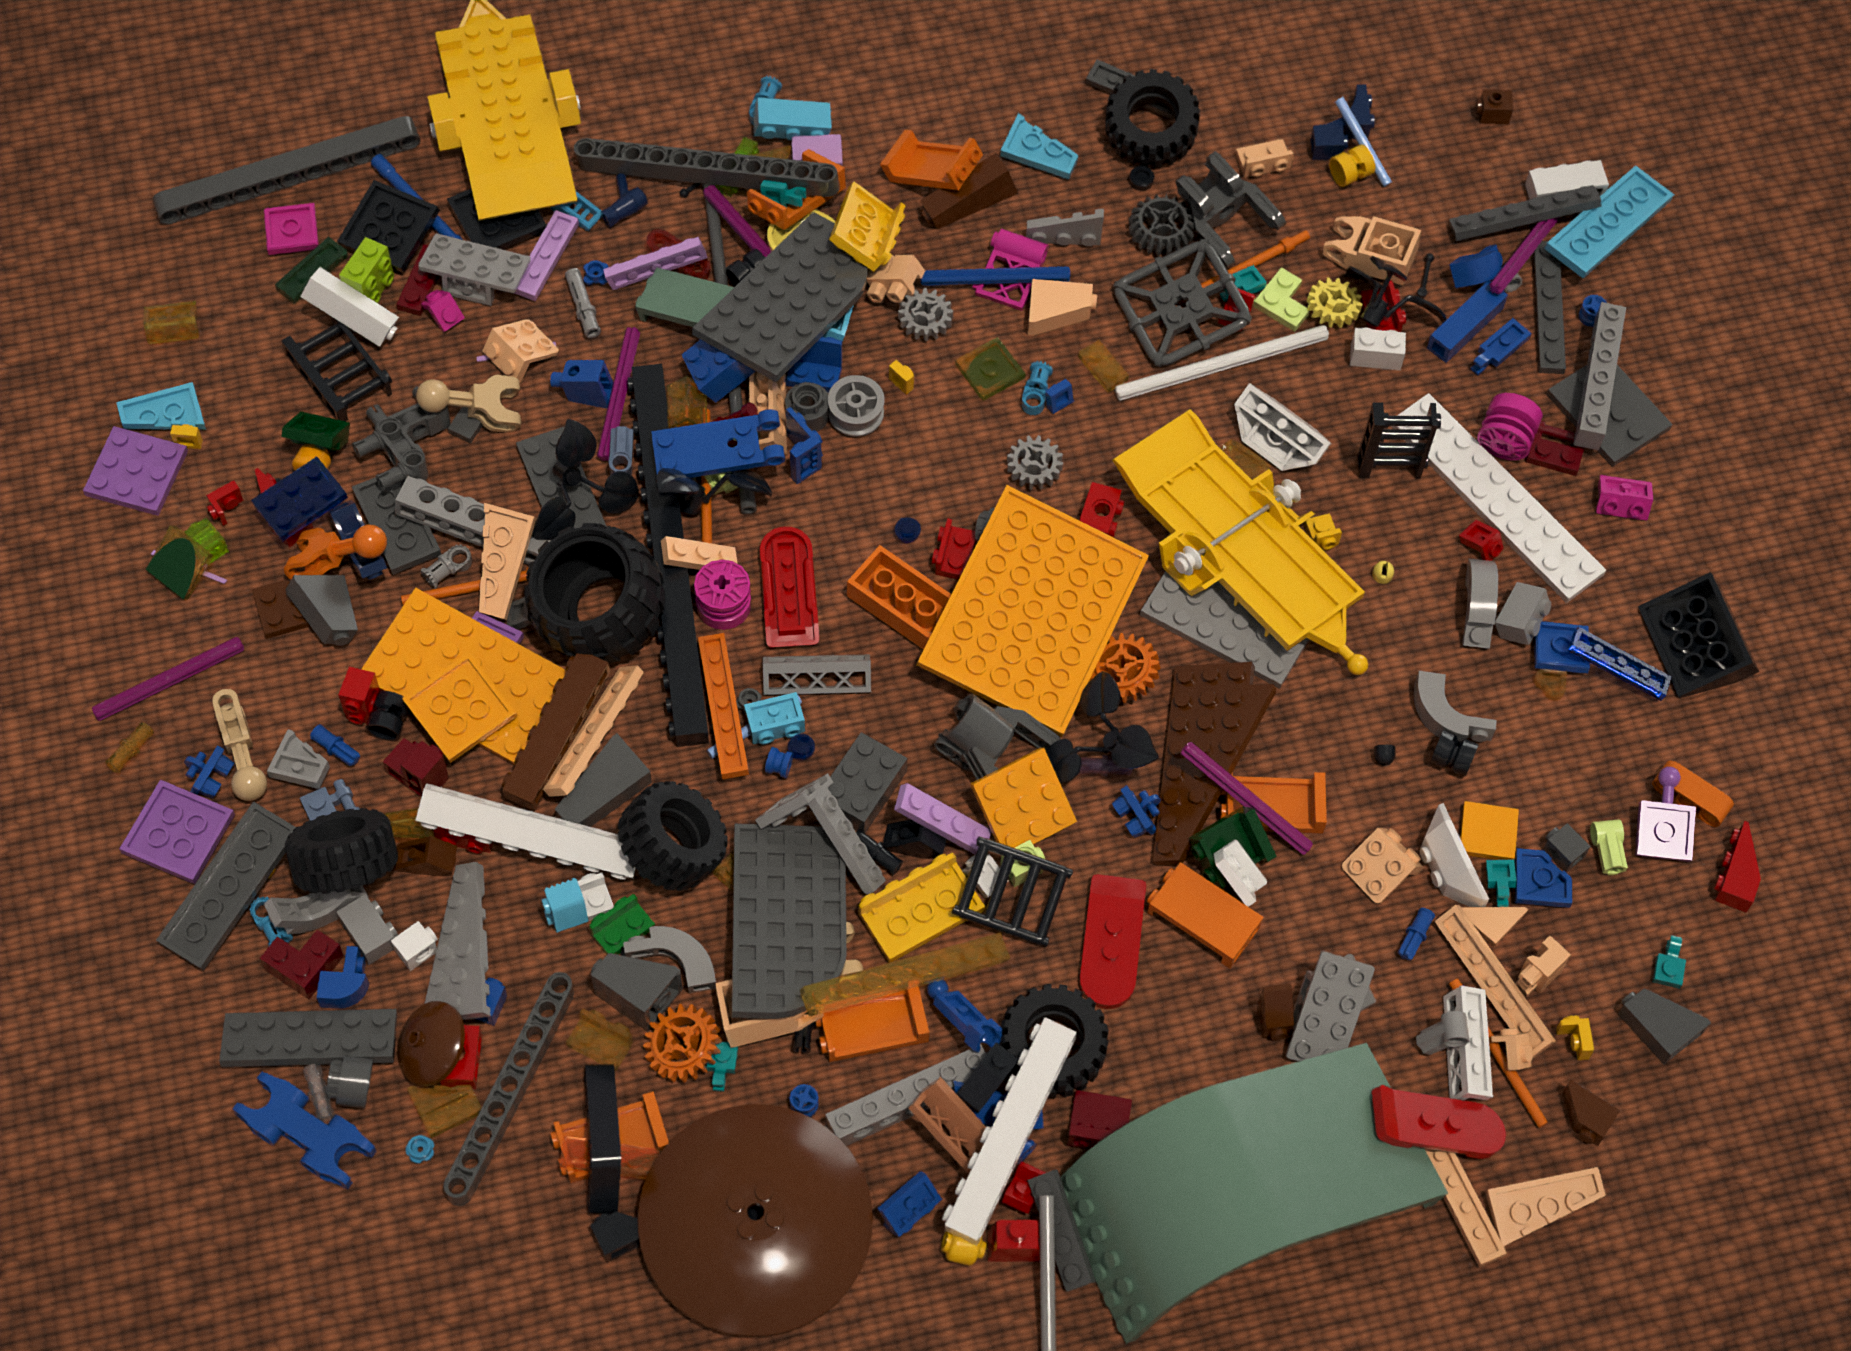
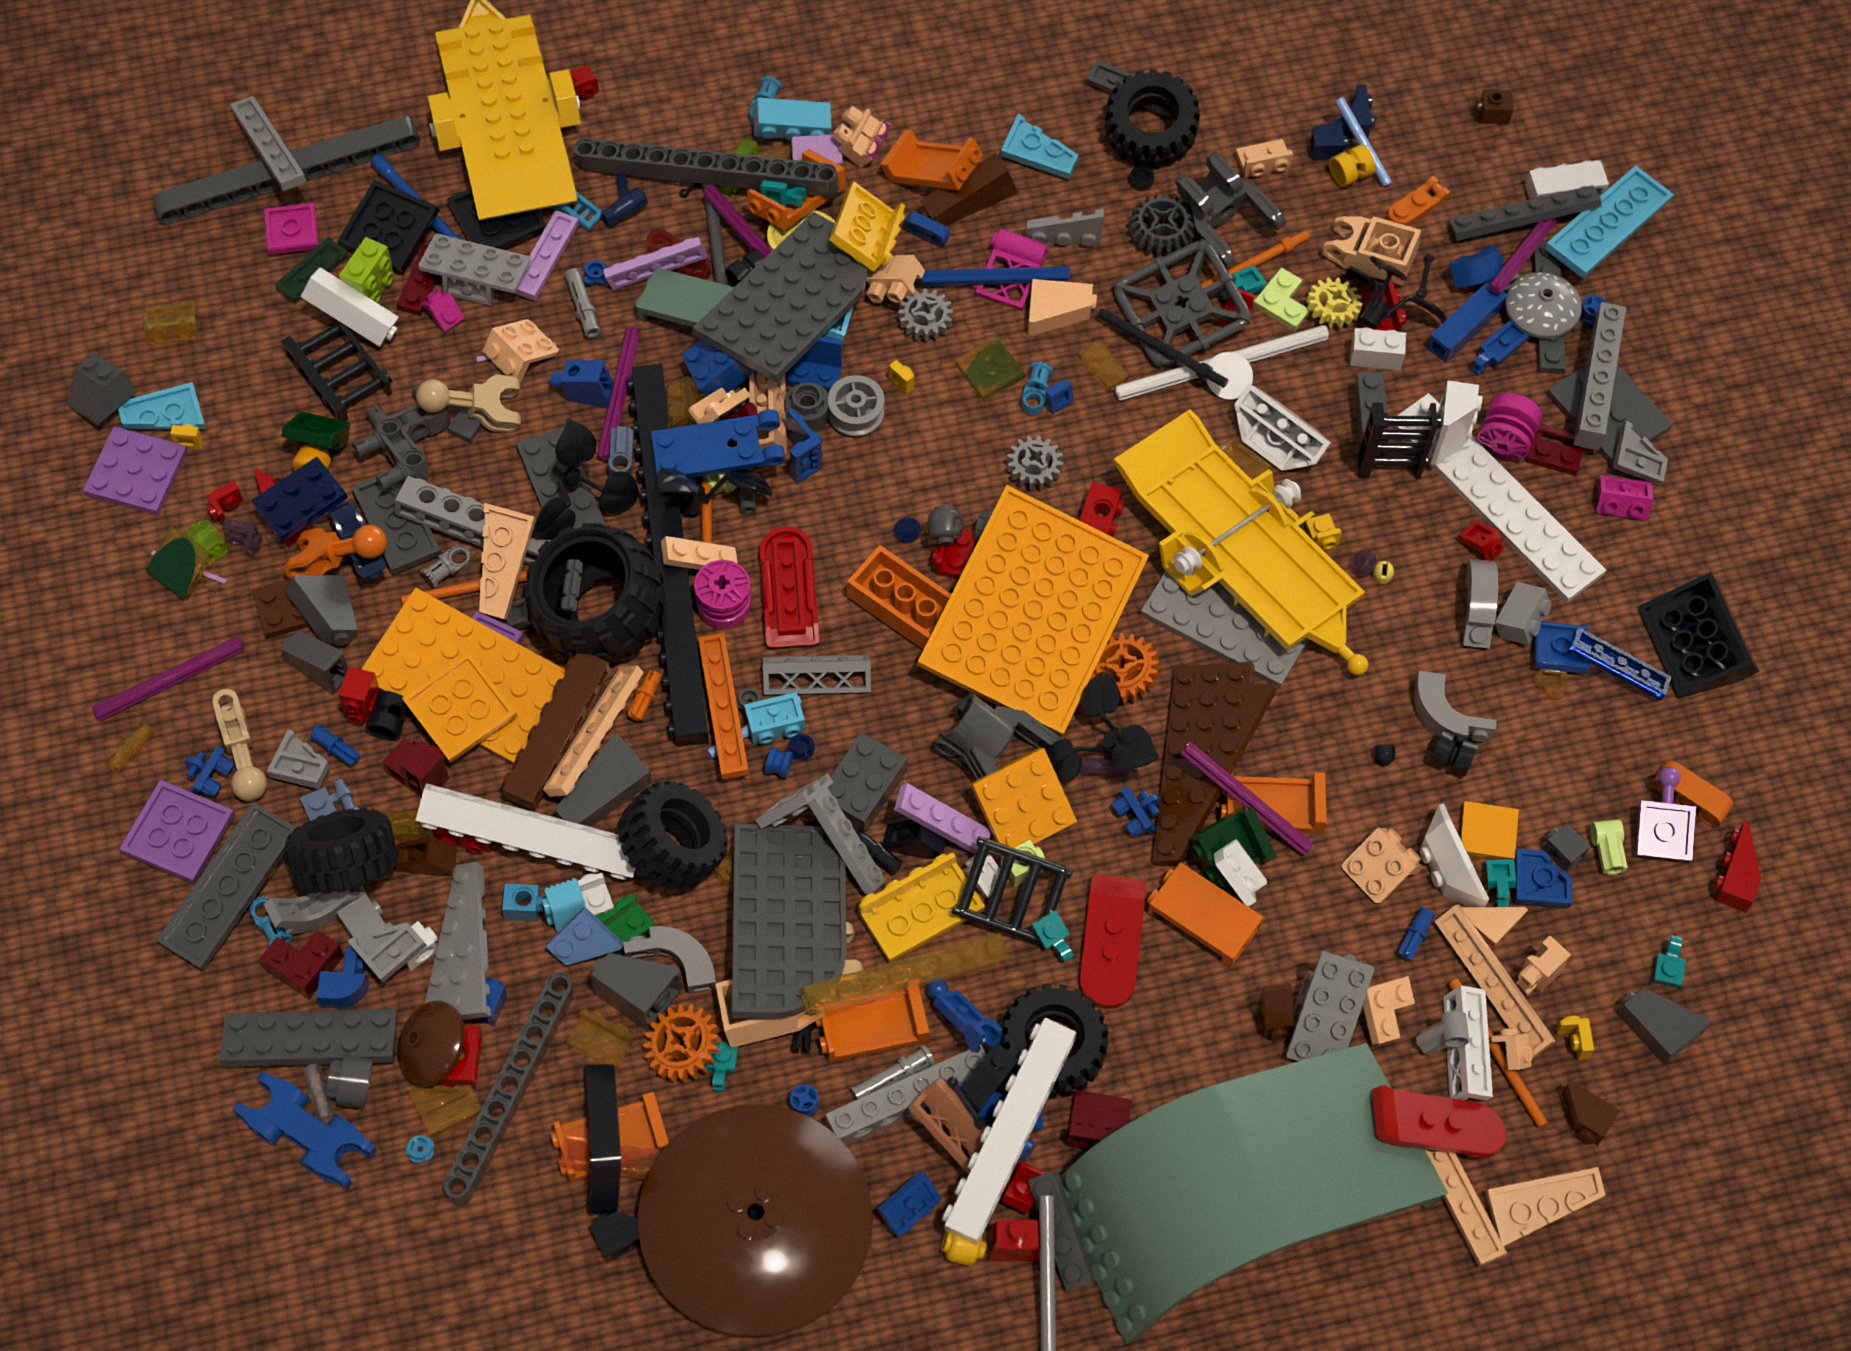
(98, 389): none -> dark grey slope
(243, 532): none -> bracket
(268, 143): none -> light grey plate
(315, 660): none -> dark grey slope
(388, 949): none -> light grey wing
(514, 894): none -> dark azure brick
(571, 585): none -> dark grey axle
(583, 939): none -> medium blue wing
(584, 82): none -> red bracket
(644, 695): none -> orange axle
(717, 405): none -> light nougat bracket
(862, 138): none -> light nougat hips
(904, 1068): none -> light grey pin
(926, 229): none -> blue beam
(945, 524): none -> dark grey head
(980, 1122): none -> black hinge
(1051, 932): none -> teal plate
(1202, 370): none -> black bar
(1237, 372): none -> white sticker
(1363, 562): none -> plate
(1367, 390): none -> dark grey brick
(1380, 1006): none -> light nougat plate
(1418, 203): none -> orange plate
(1458, 415): none -> white slope
(1539, 314): none -> light grey dish
(1639, 456): none -> light grey wing

